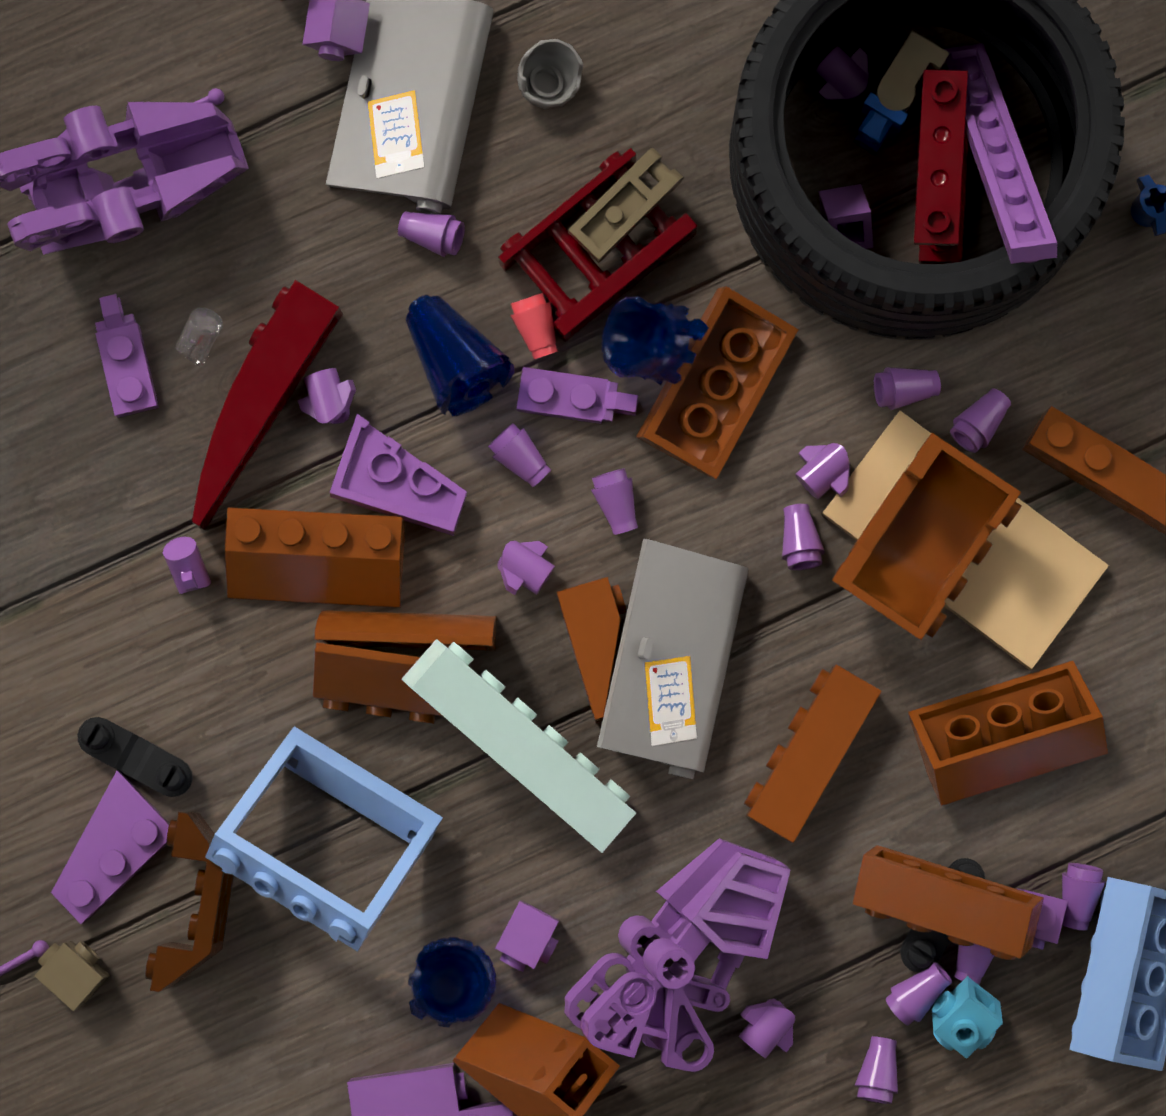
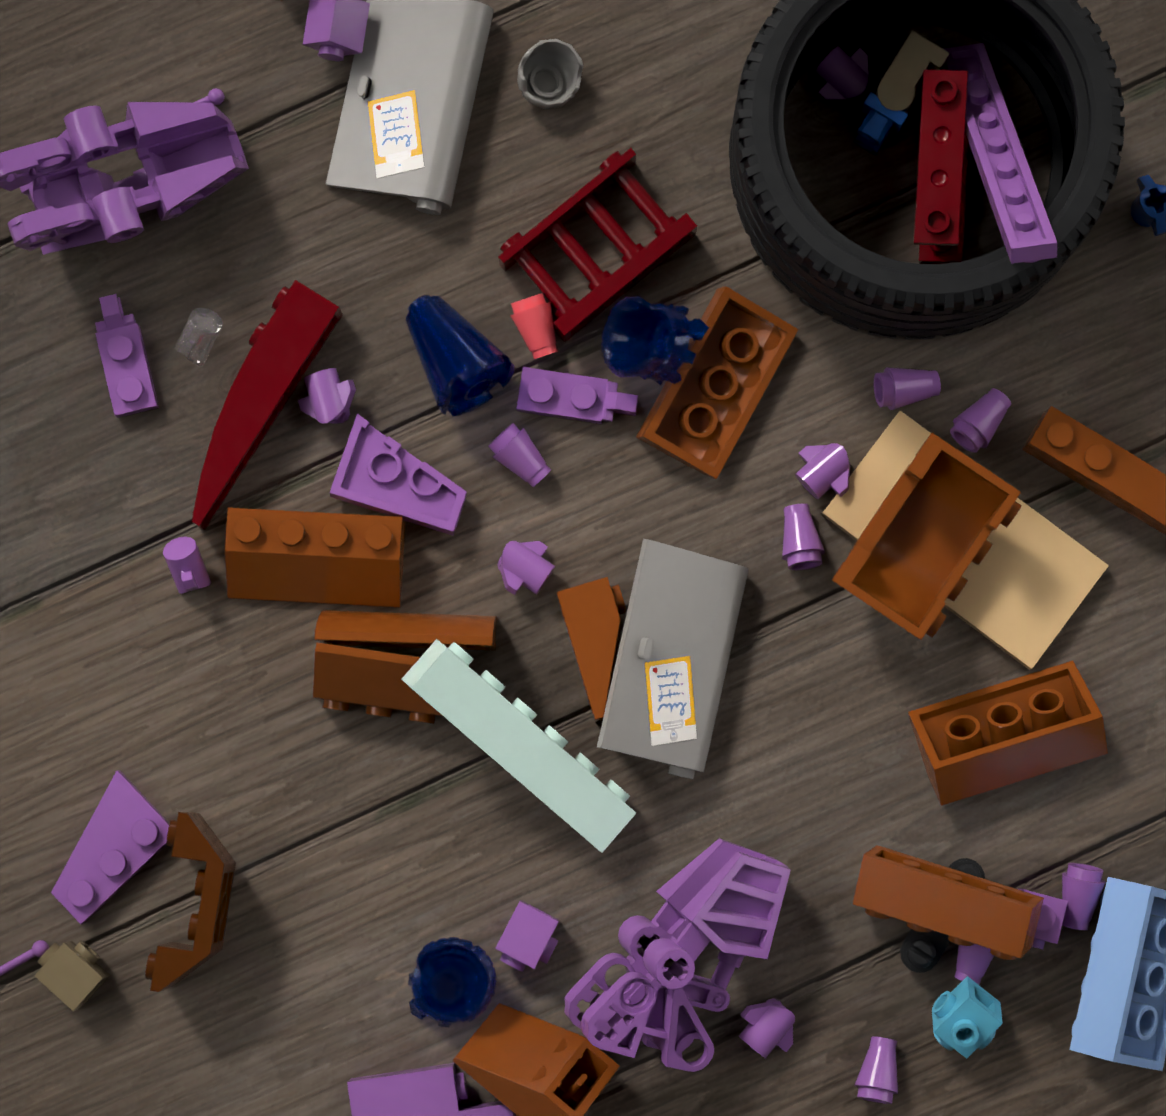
(135, 756): black piece -> none
(352, 787): light blue window -> none
(433, 231): medium lavender cone -> none
(616, 499): medium lavender cone -> none
(624, 206): dark tan plate -> none
(812, 753): dark orange brick -> none
(848, 213): medium lavender brick -> none
(917, 994): medium lavender cone -> none

